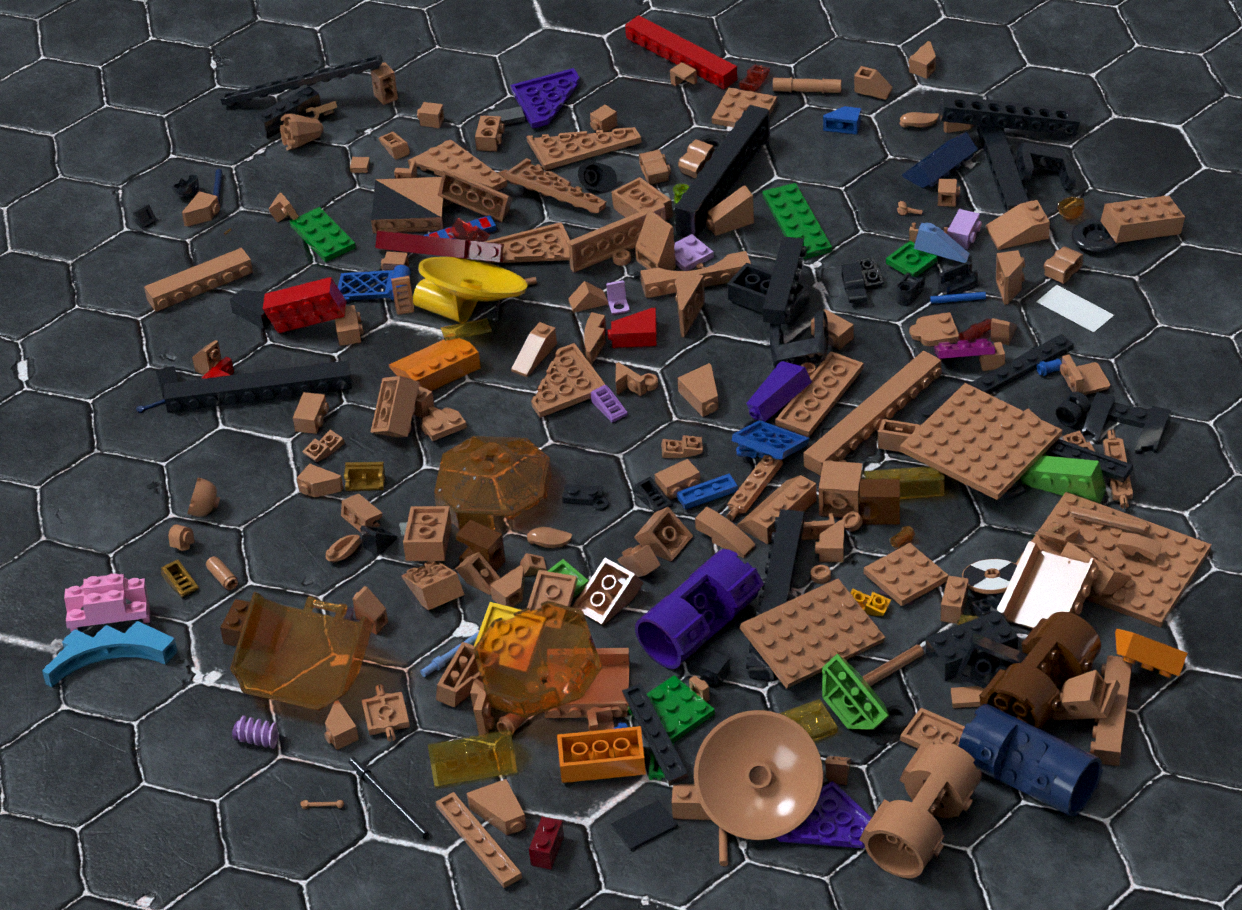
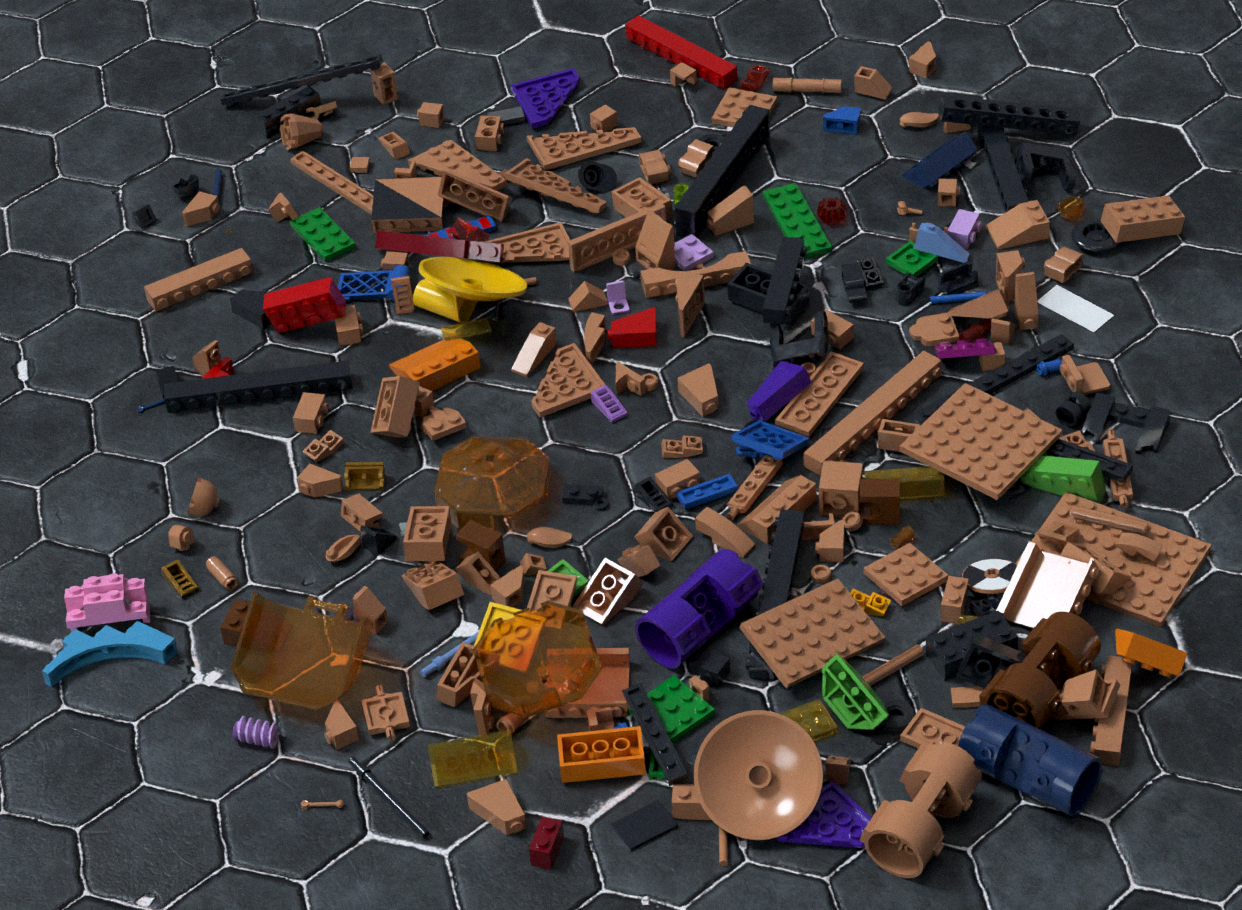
(334, 180): none -> nougat tile
(479, 840): nougat plate -> none
(831, 210): none -> clear red gear
(986, 306): none -> nougat slope
(1026, 301): none -> nougat slope

